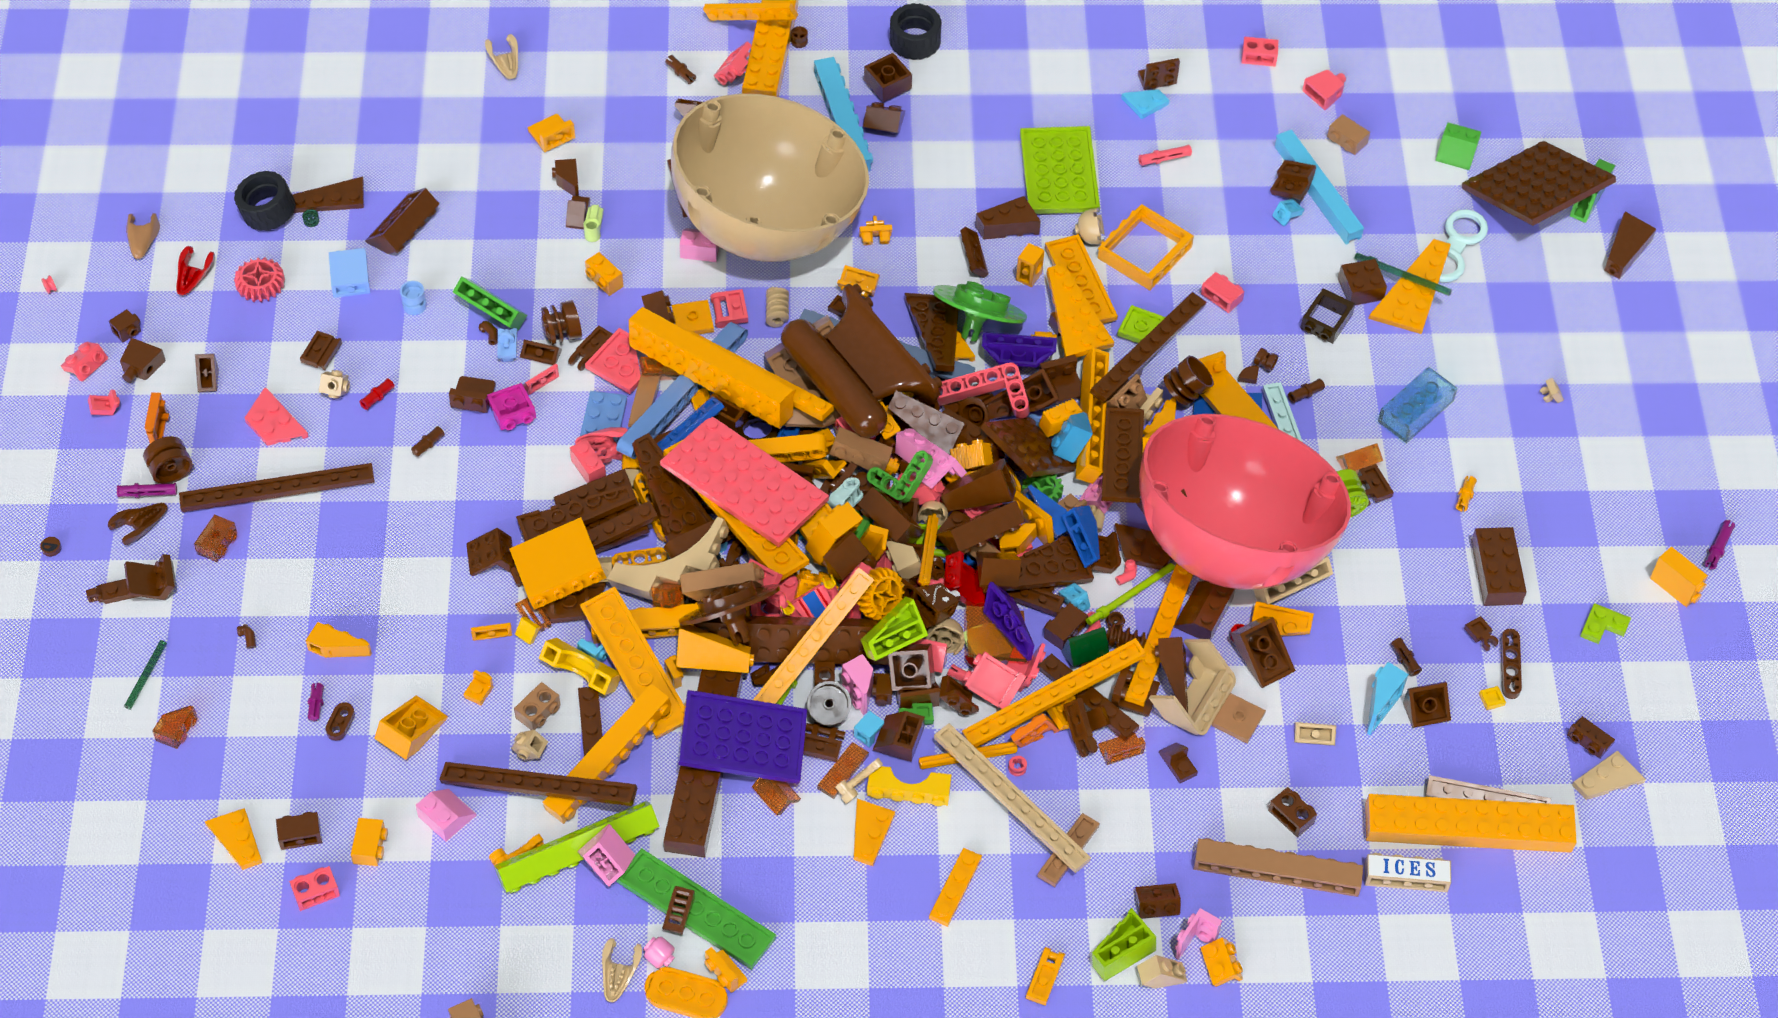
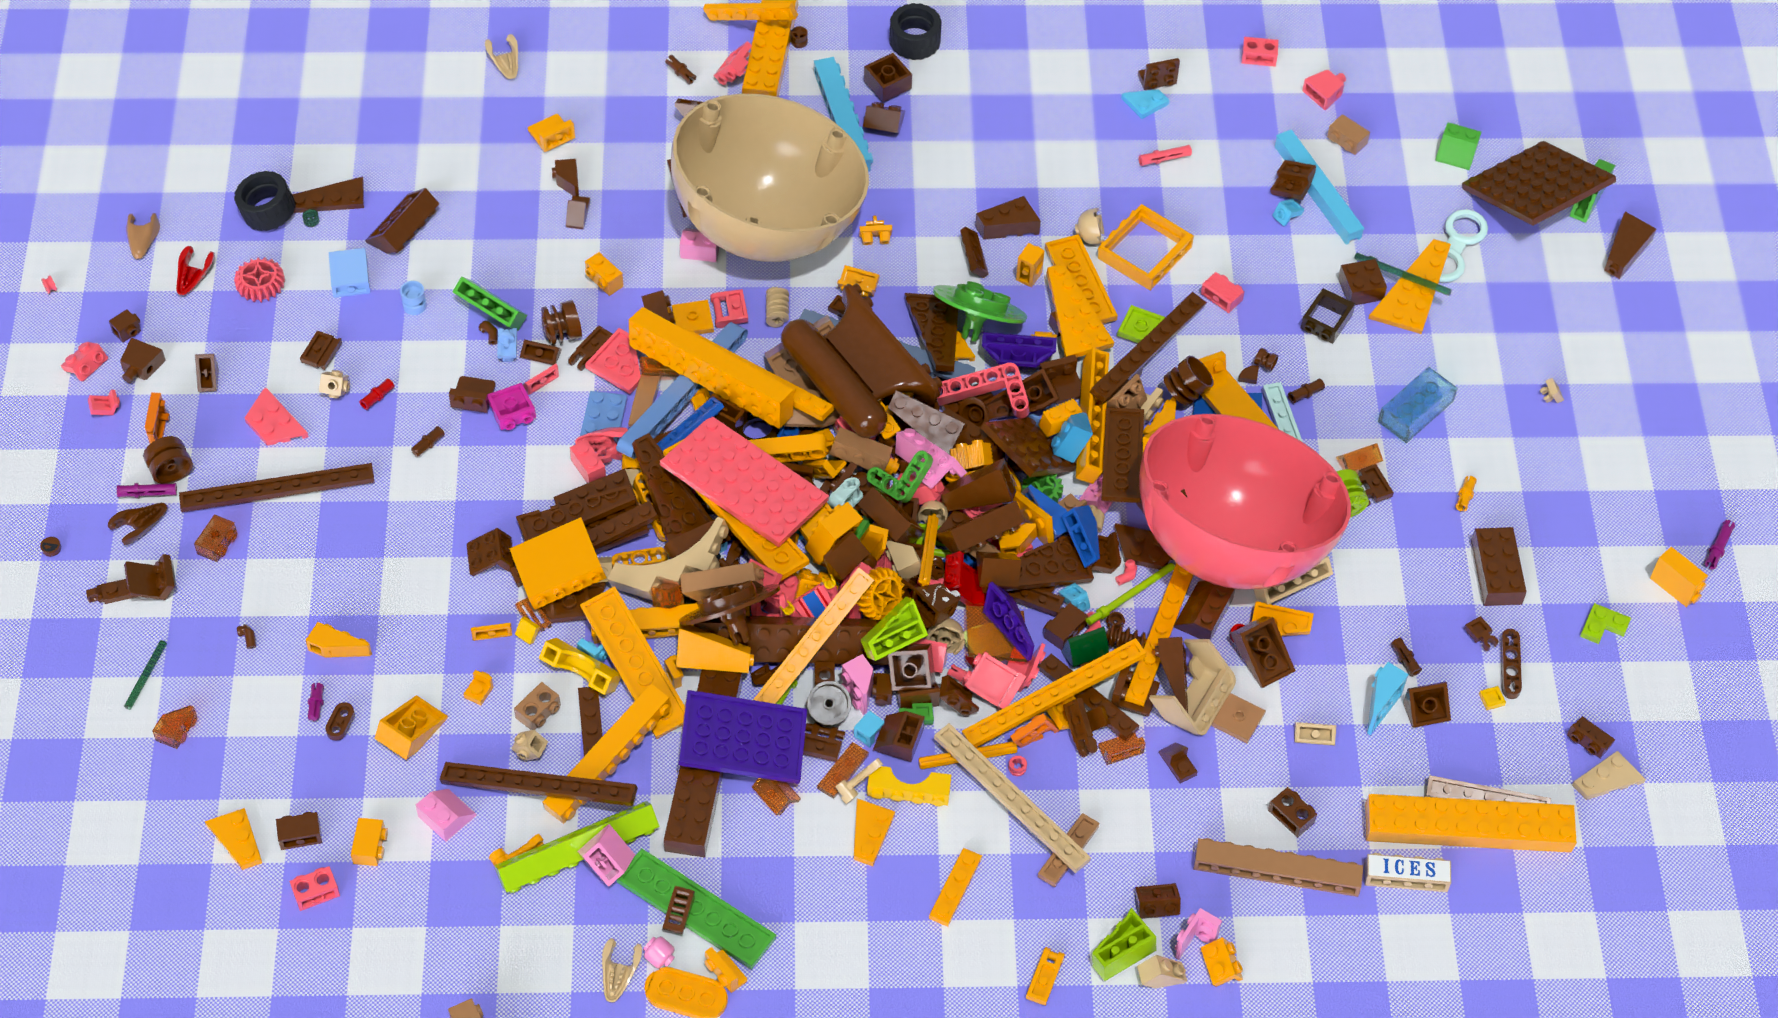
(593, 223): yellowish green piece -> none
(1059, 169): lime plate -> none

